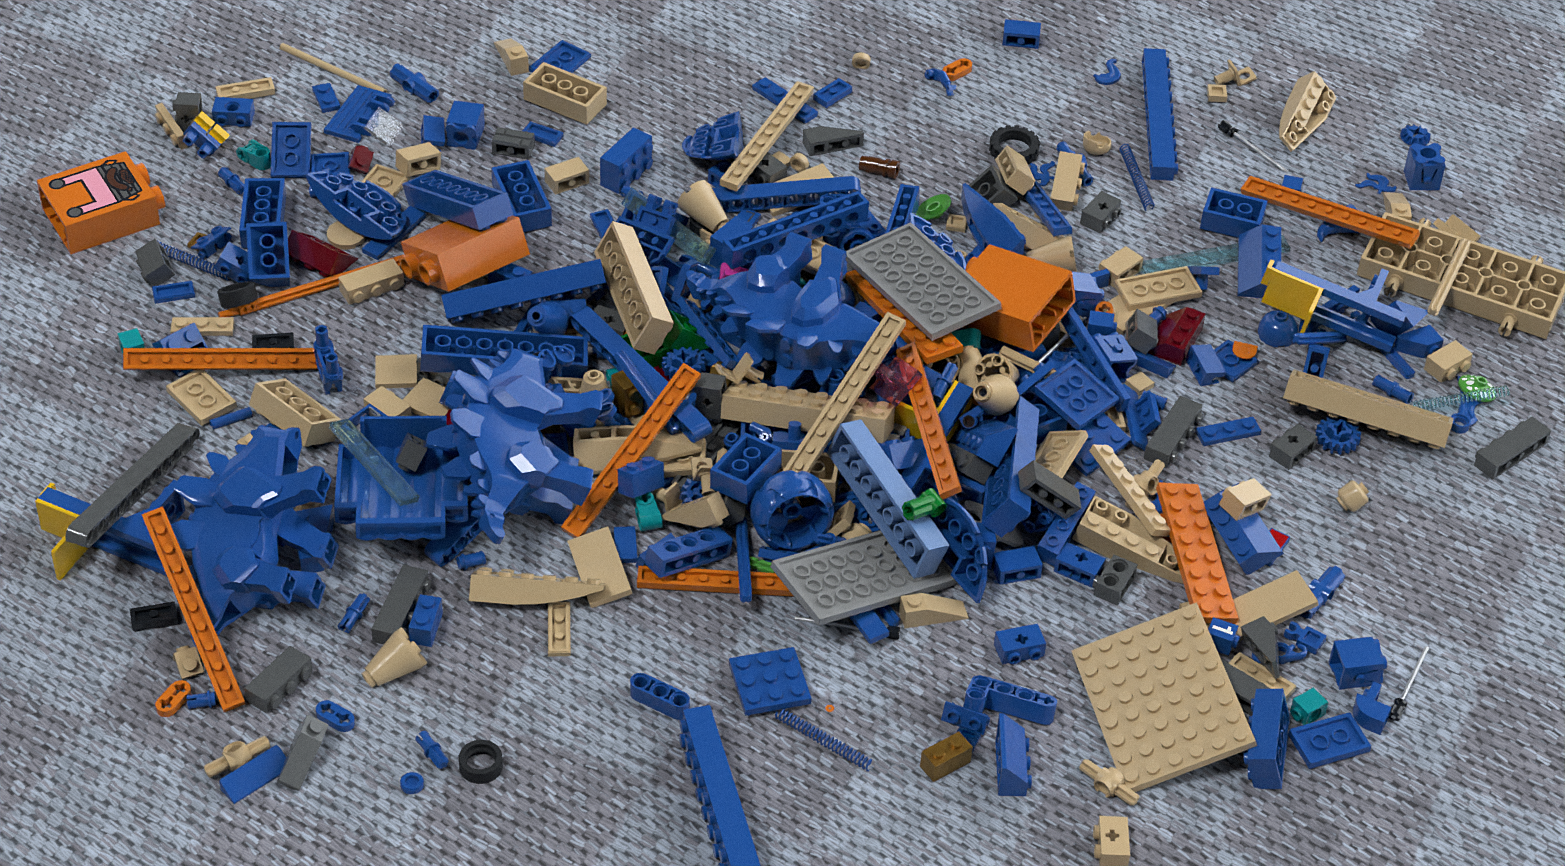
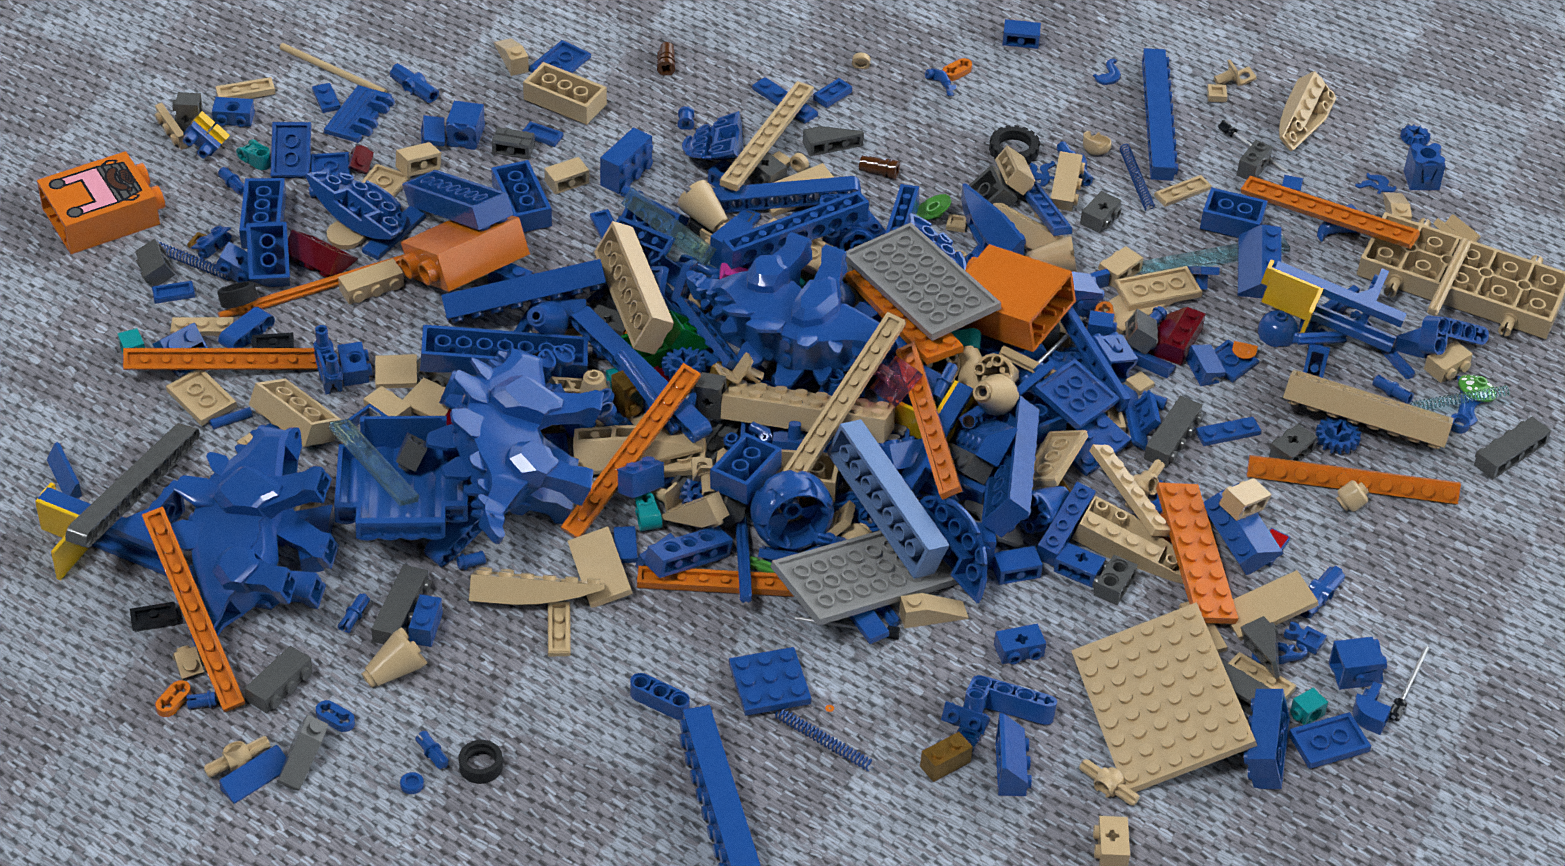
(63, 471): none -> blue slope
(240, 332): none -> blue beam
(354, 363): none -> blue brick
(383, 127): clear piece -> none
(657, 220): blue plate -> none
(666, 59): none -> reddish brown axle
(686, 117): none -> blue bush
(927, 504): green piece -> none
(1049, 489): dark grey brick -> none
(1182, 190): none -> tan tile
(1224, 635): blue brick -> none
(1254, 160): none -> dark grey brick
(1337, 477): none -> orange plate
(1413, 316): blue slope -> none
(1438, 329): none -> blue beam

